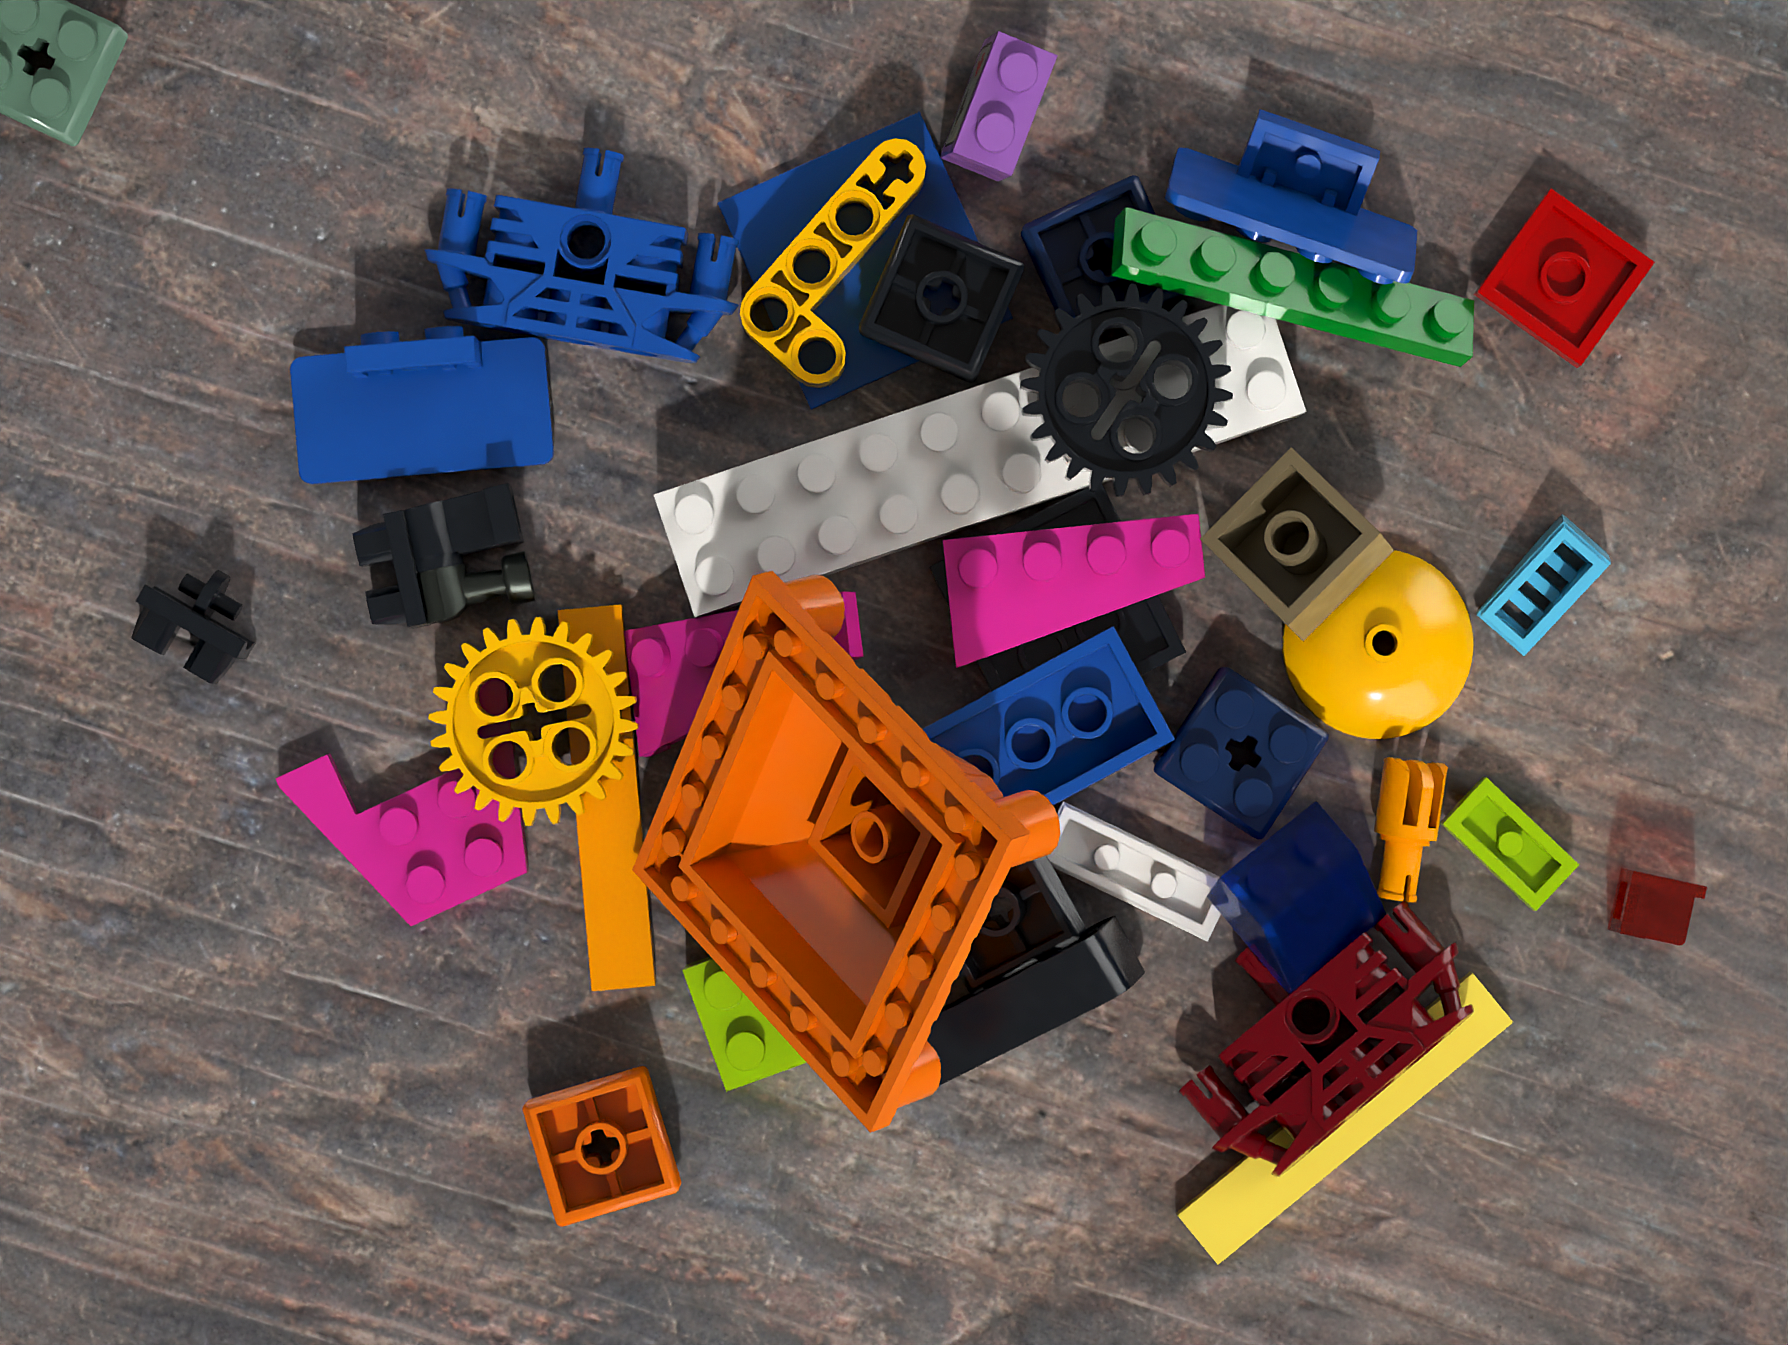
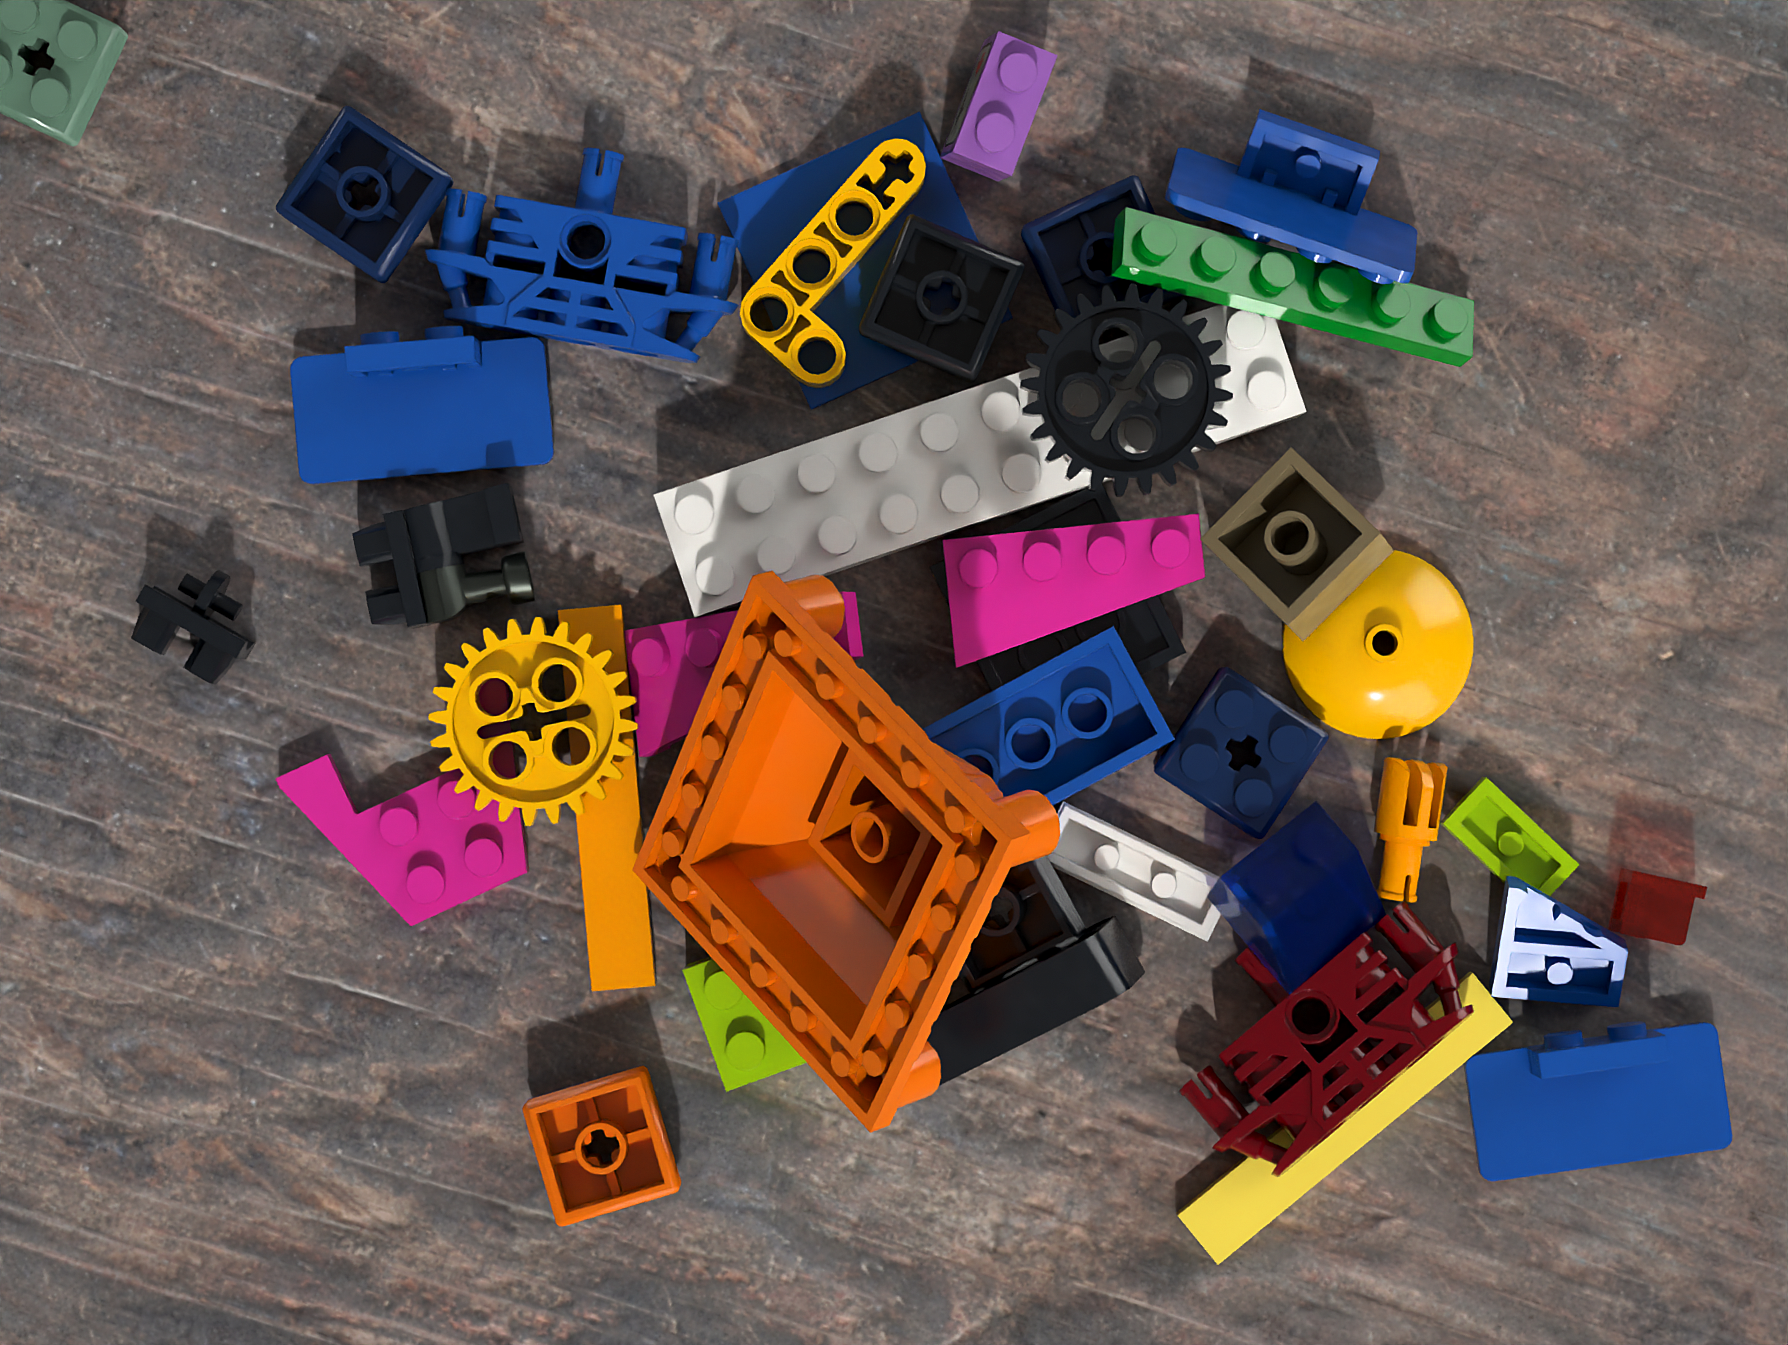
(355, 153): none -> dark blue brick
(1526, 570): medium azure slope -> none
(1554, 952): none -> wing
(1564, 278): red plate -> none
(1598, 1100): none -> blue bracket

